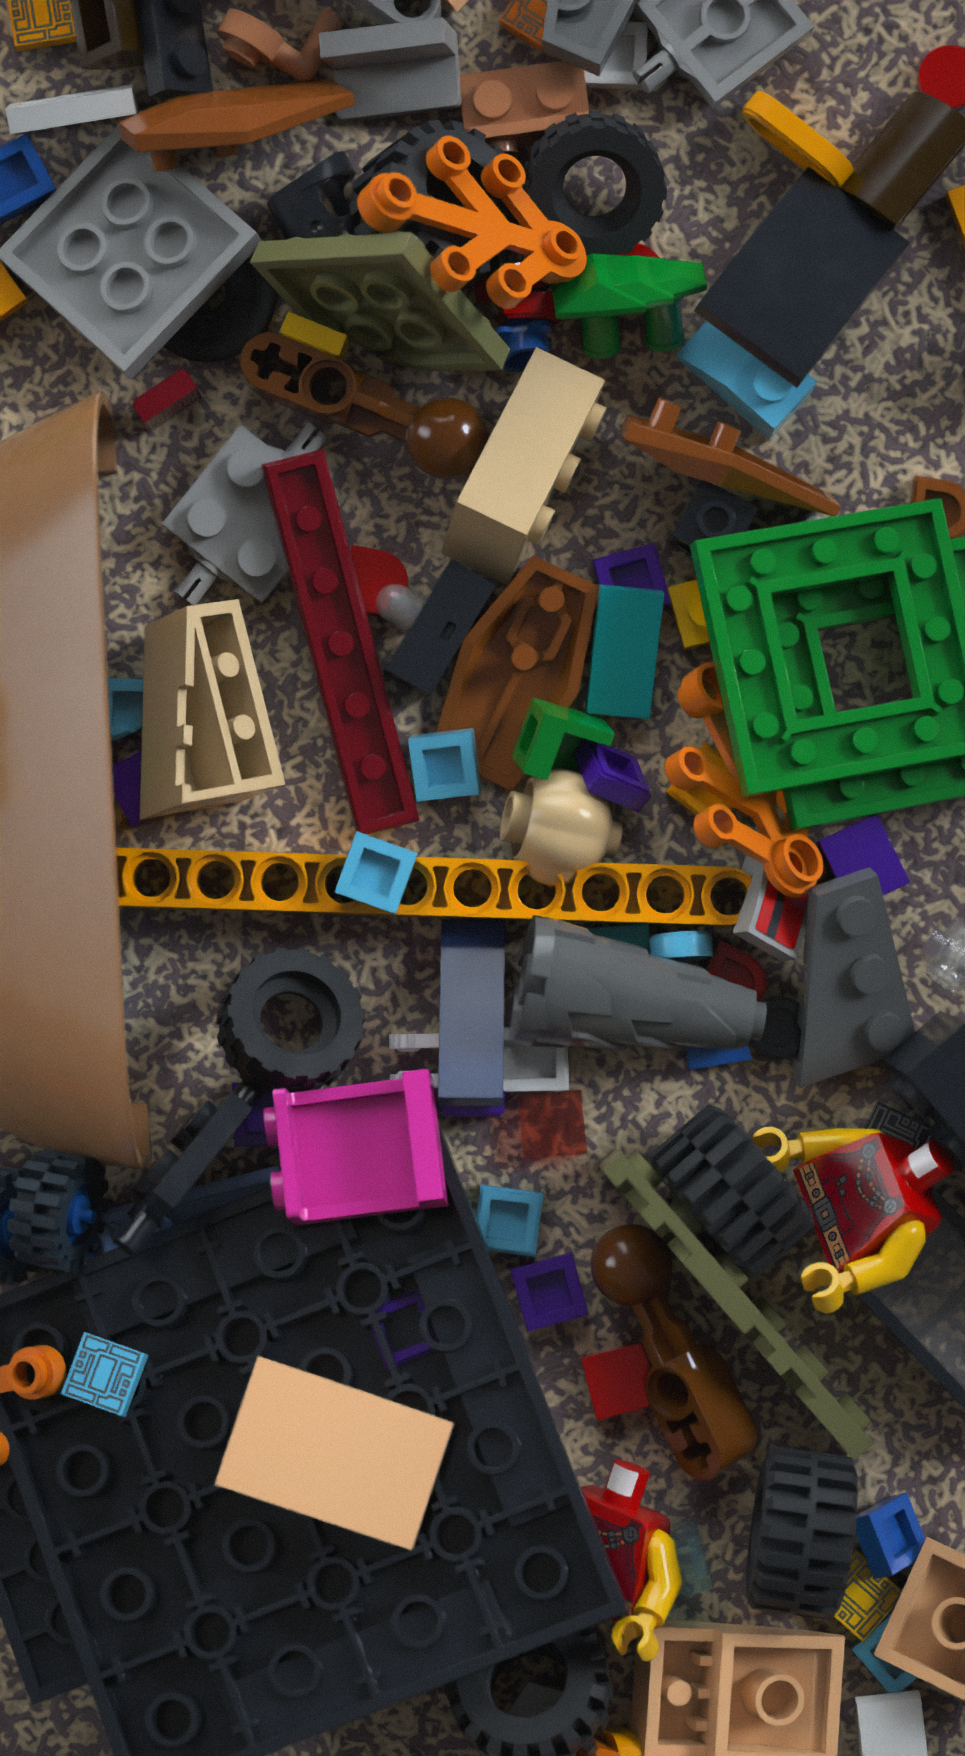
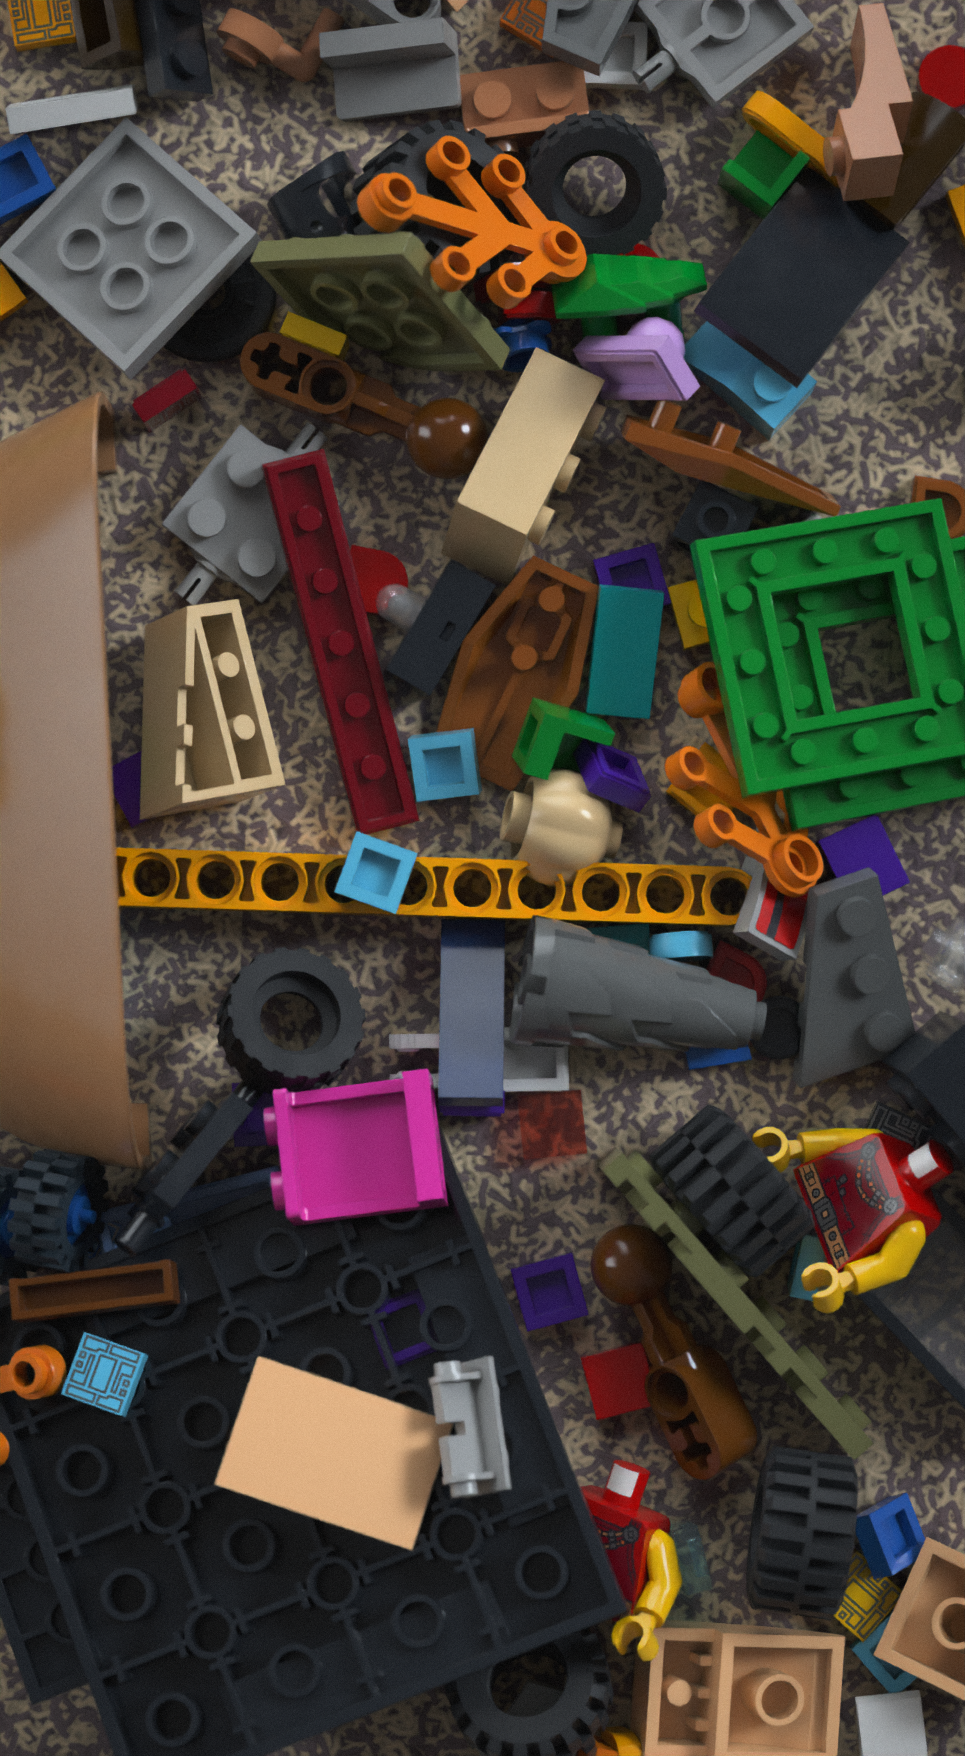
(94, 1291): none -> reddish brown piece
(125, 707): medium azure tile -> none
(229, 118): dark orange piece -> none
(476, 1455): none -> light grey hinge
(509, 1219): medium azure tile -> none
(640, 364): none -> lavender tile
(761, 174): none -> green panel
(806, 1252): none -> medium azure tile
(868, 136): none -> nougat slope

